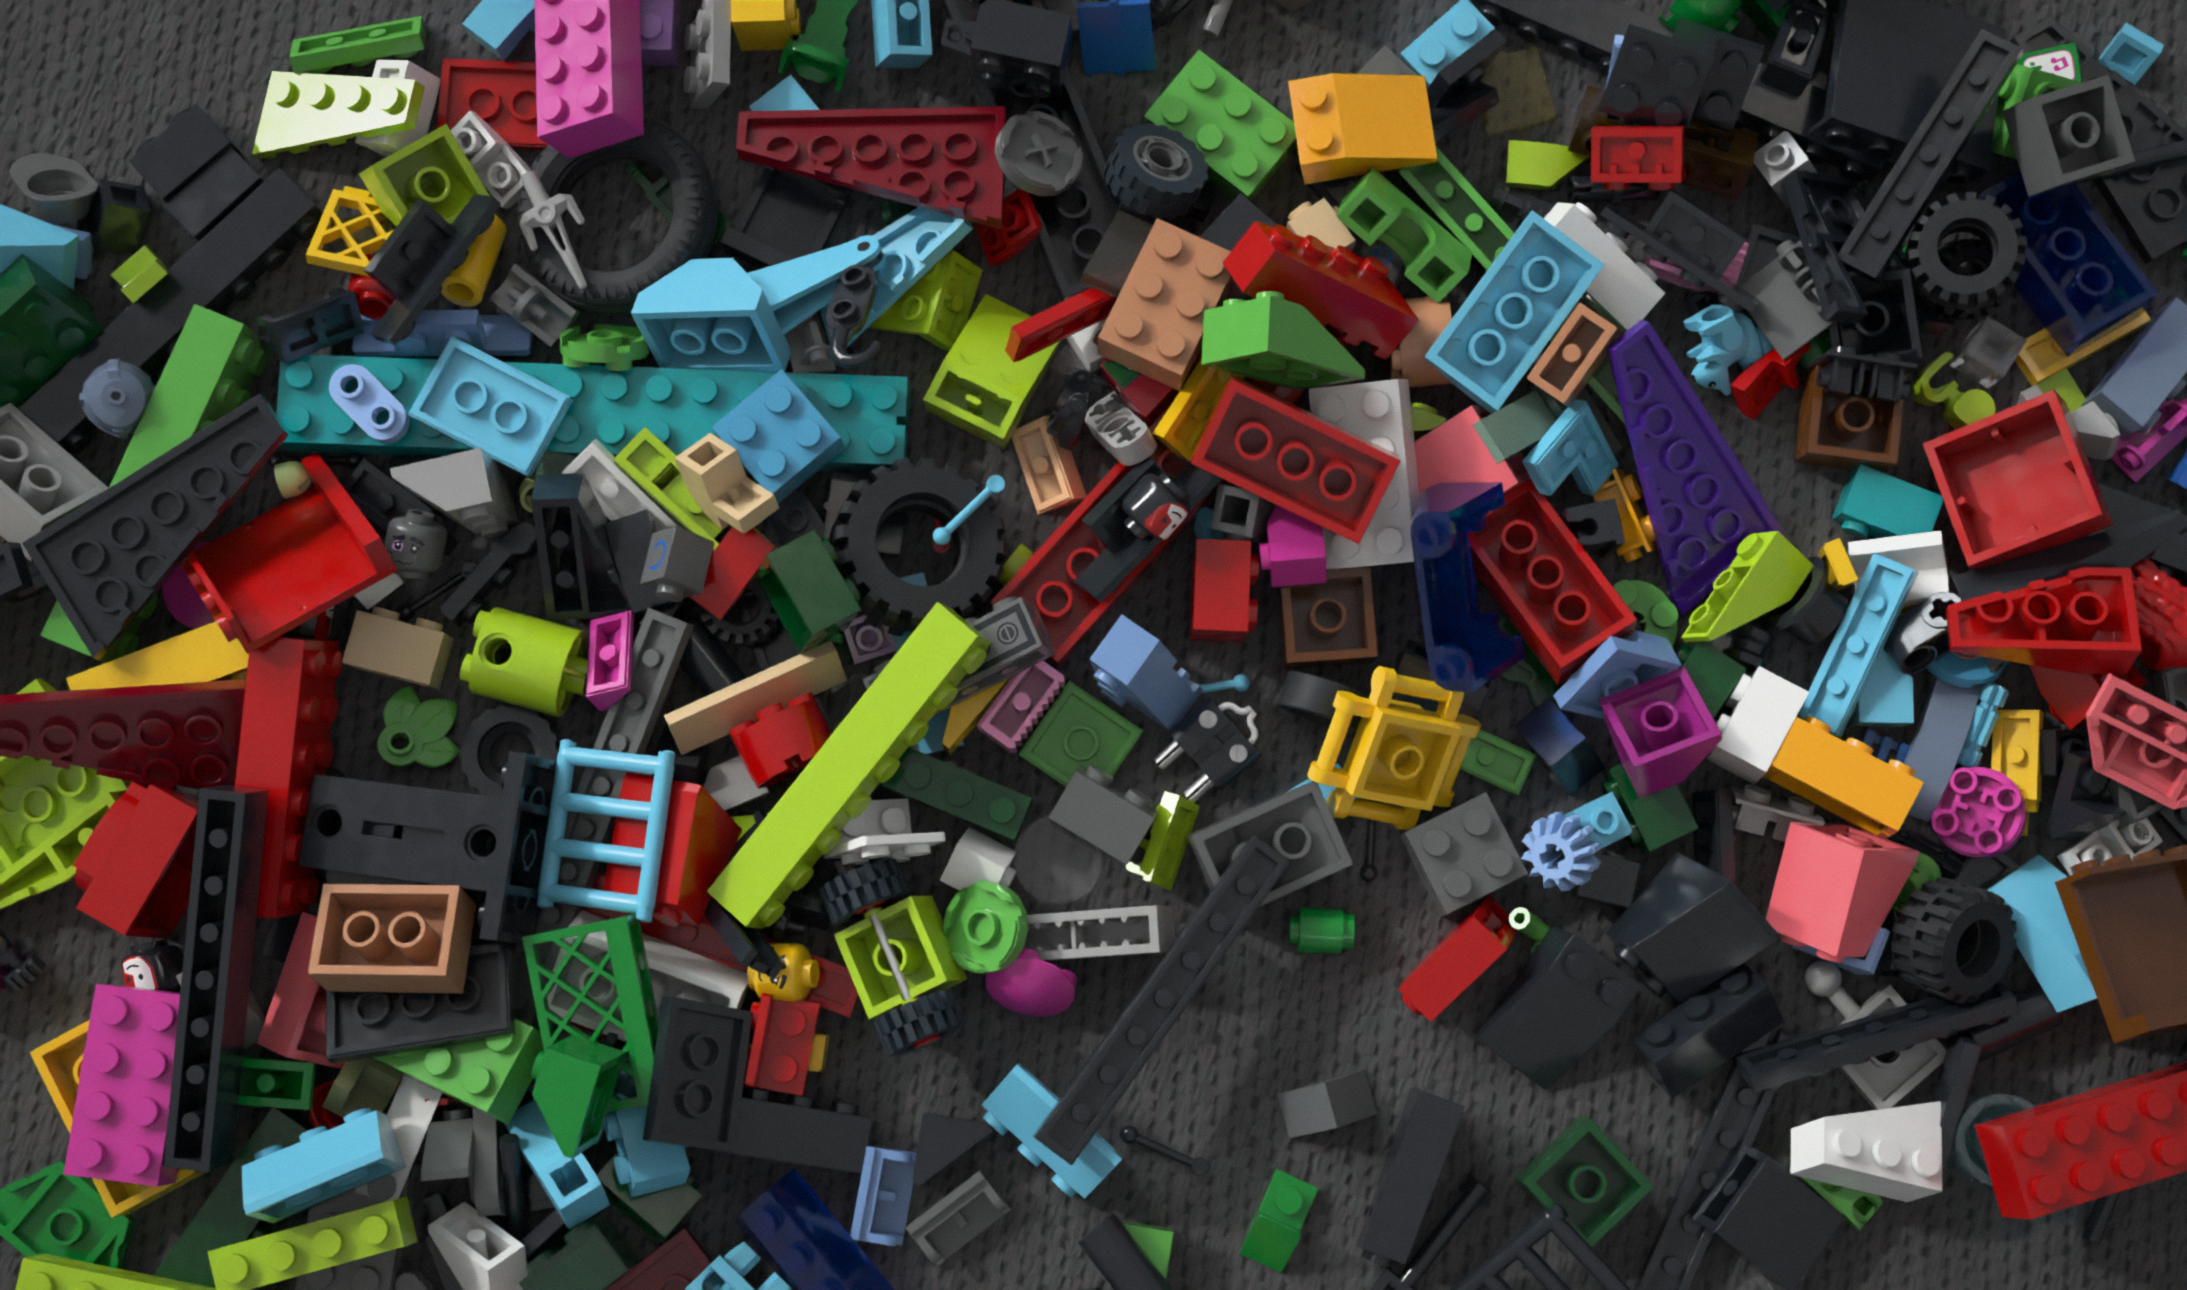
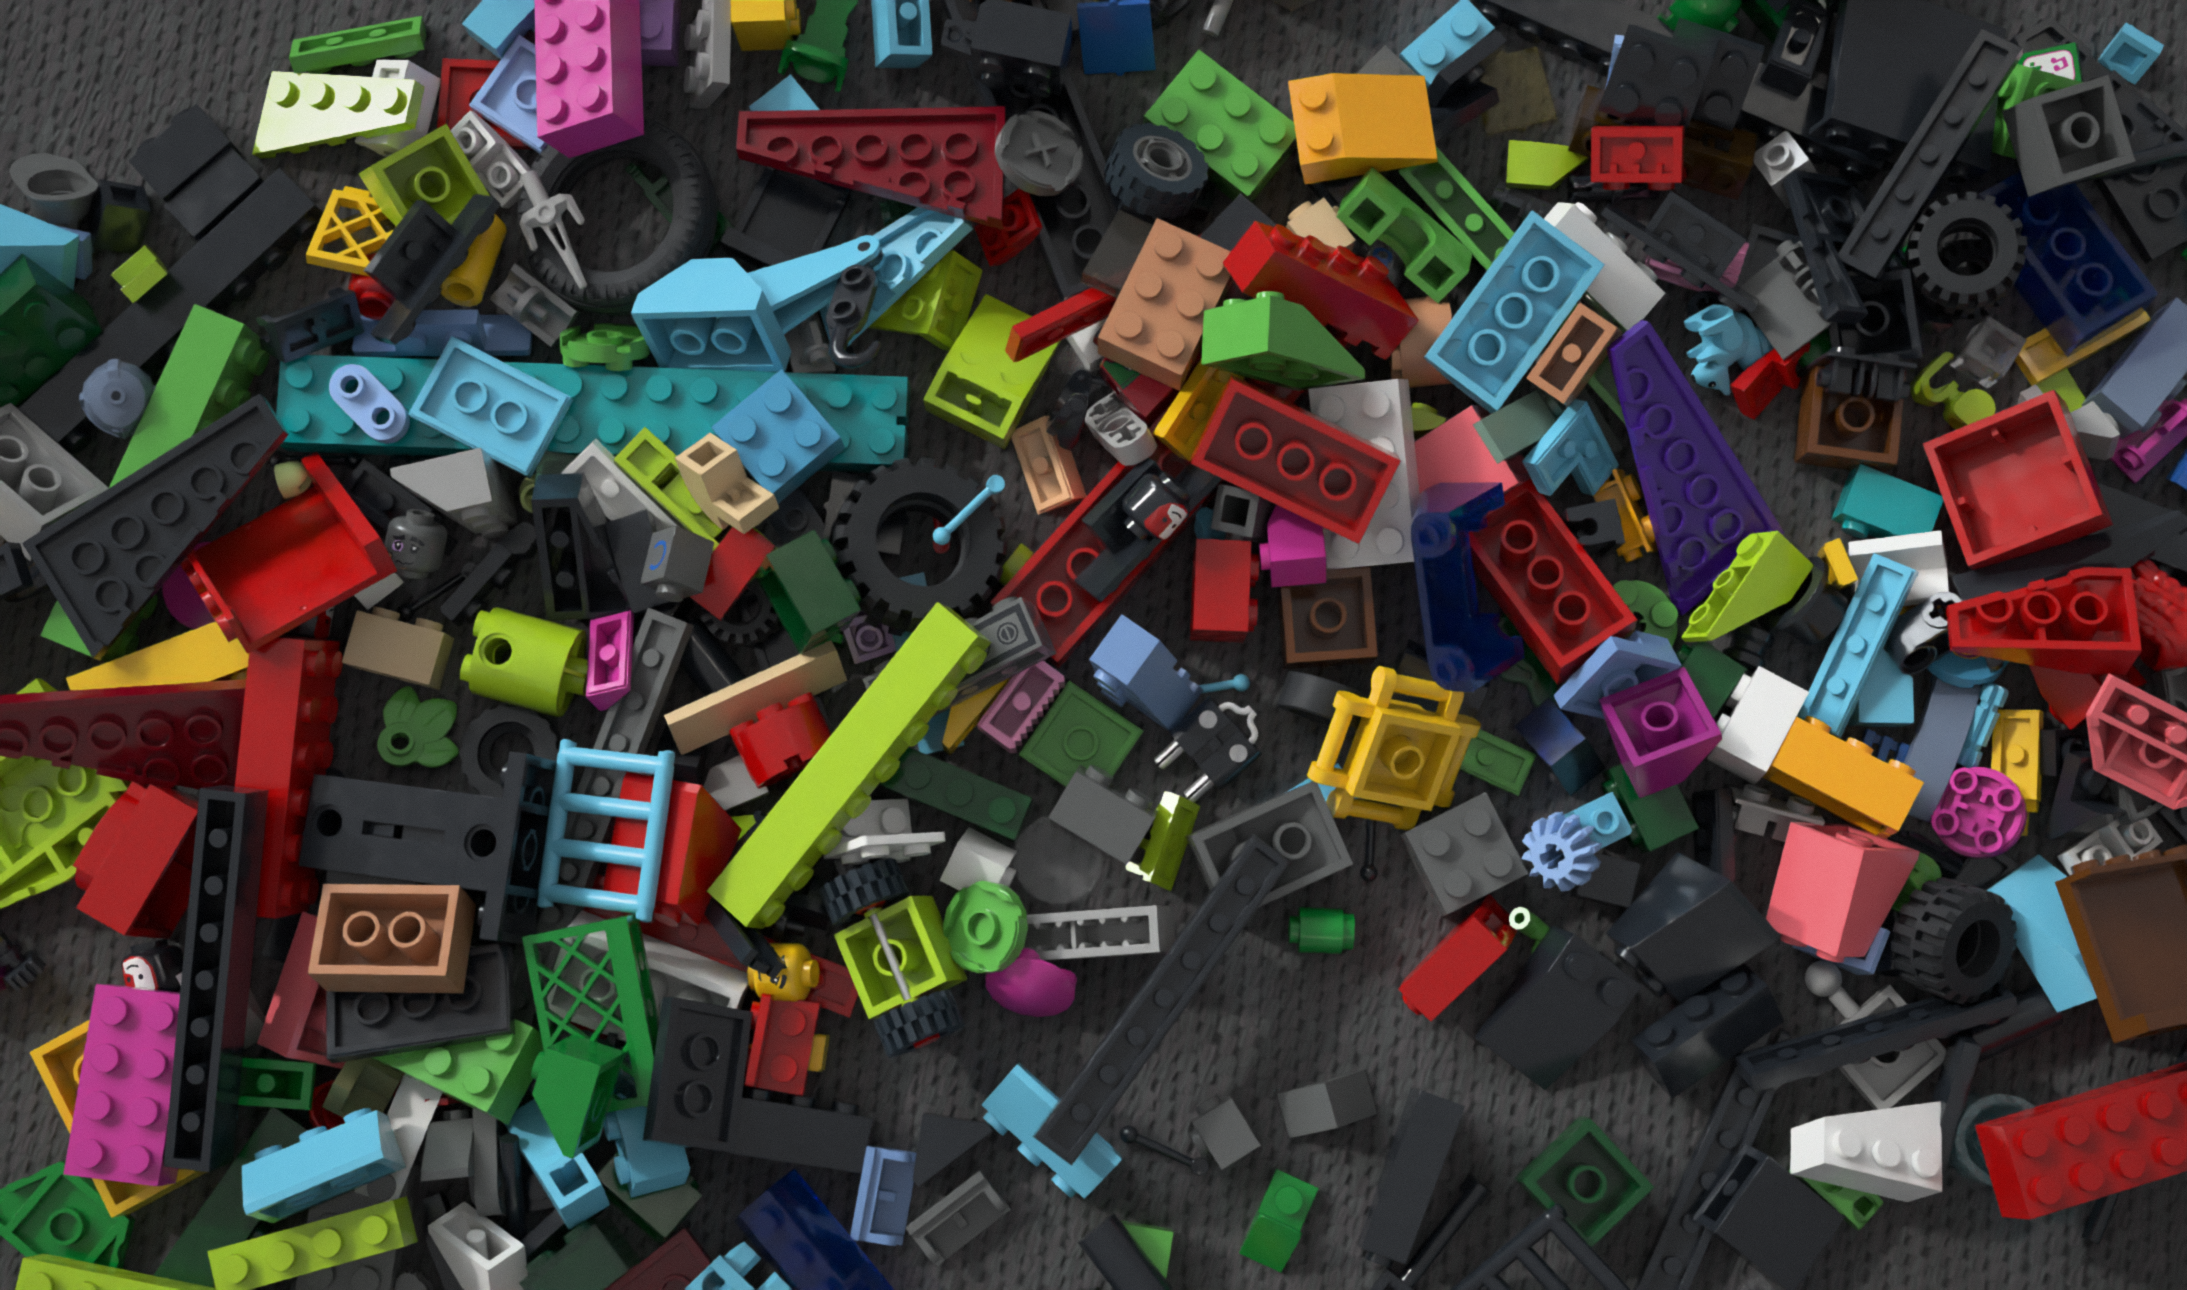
(510, 95): none -> light blue tile
(1222, 1131): none -> dark grey brick

